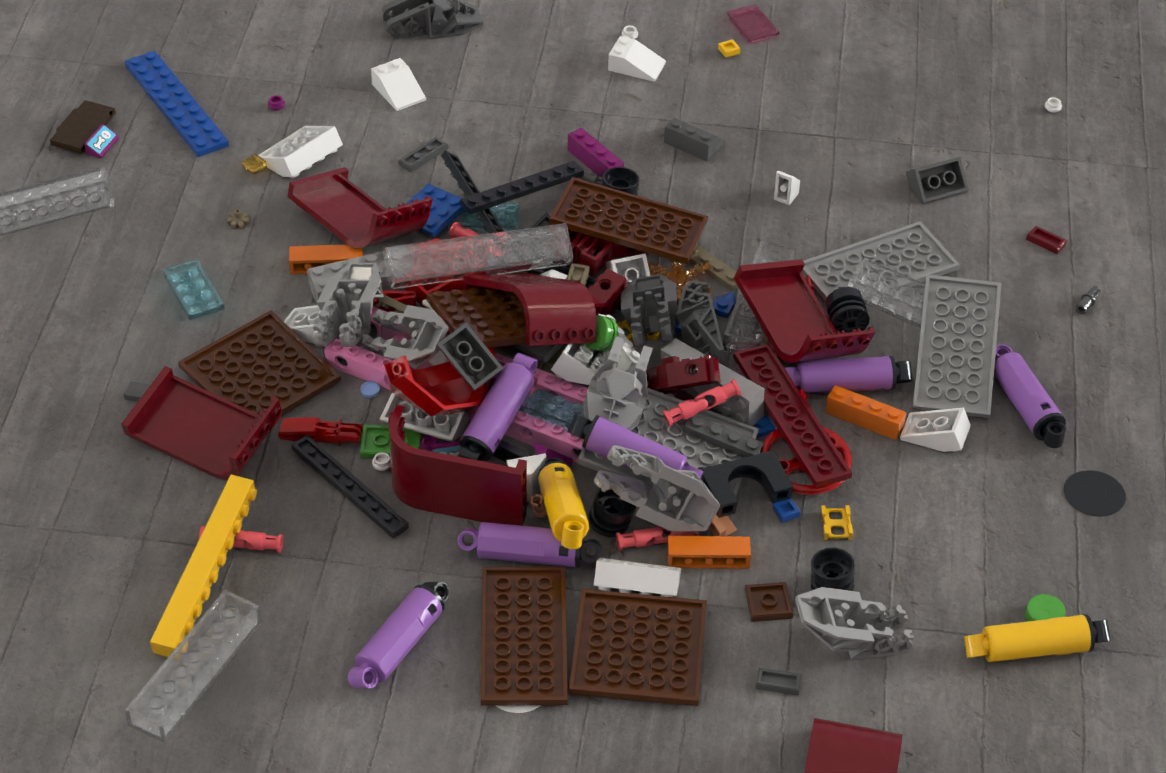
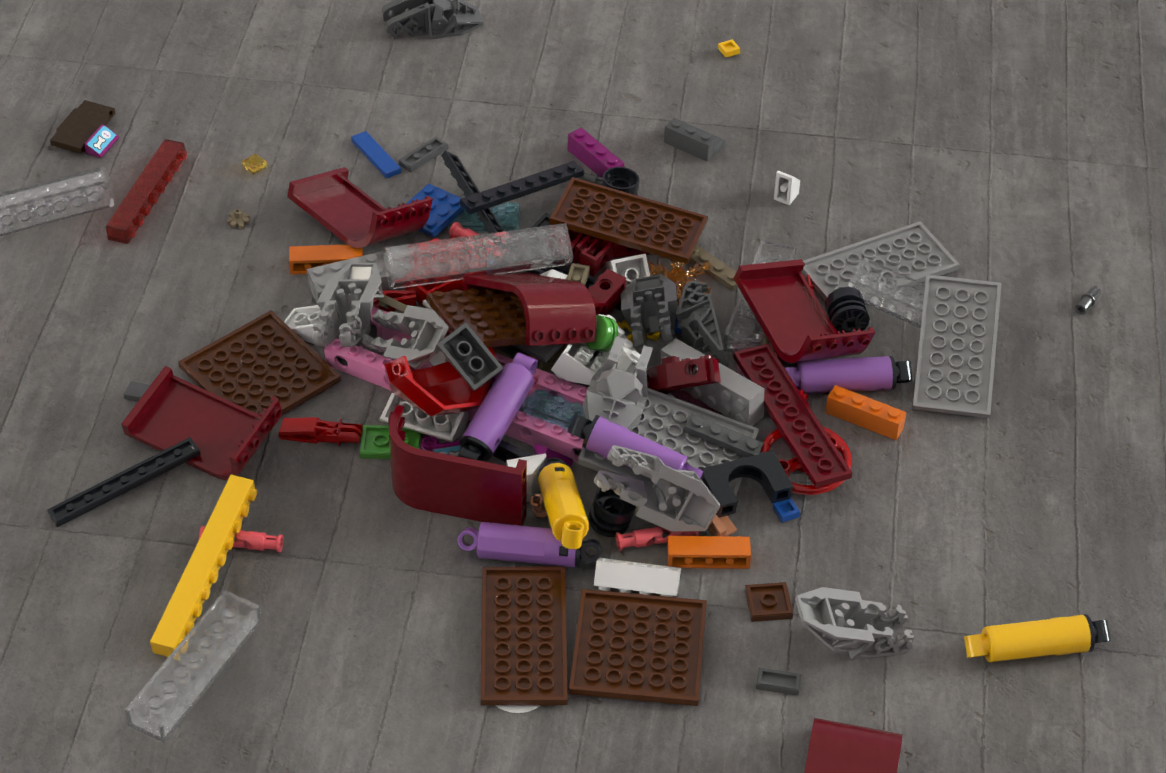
(123, 482): none -> black tile
(146, 191): none -> clear red brick
(176, 103): blue plate -> none
(193, 289): clear light blue plate -> none
(276, 102): magenta plate -> none
(301, 150): white slope -> none
(350, 486): black plate -> none
(370, 389): light blue piece -> none
(376, 154): none -> blue tile
(381, 461): white plate -> none
(397, 84): white slope -> none
(398, 634): medium lavender piece -> none
(630, 32): white plate -> none
(634, 59): white slope -> none
(691, 407): coral piece -> none
(724, 304): blue plate -> none
(752, 23): clear pink piece -> none
(765, 426): blue plate -> none
(832, 569): black wheel -> none
(843, 523): yellow piece -> none
(937, 429): white slope -> none
(938, 180): dark grey slope -> none
(1029, 397): medium lavender piece -> none
(1044, 607): bright green head -> none
(1046, 240): dark red tile -> none
(1053, 105): white plate -> none
(1094, 493): black sticker -> none

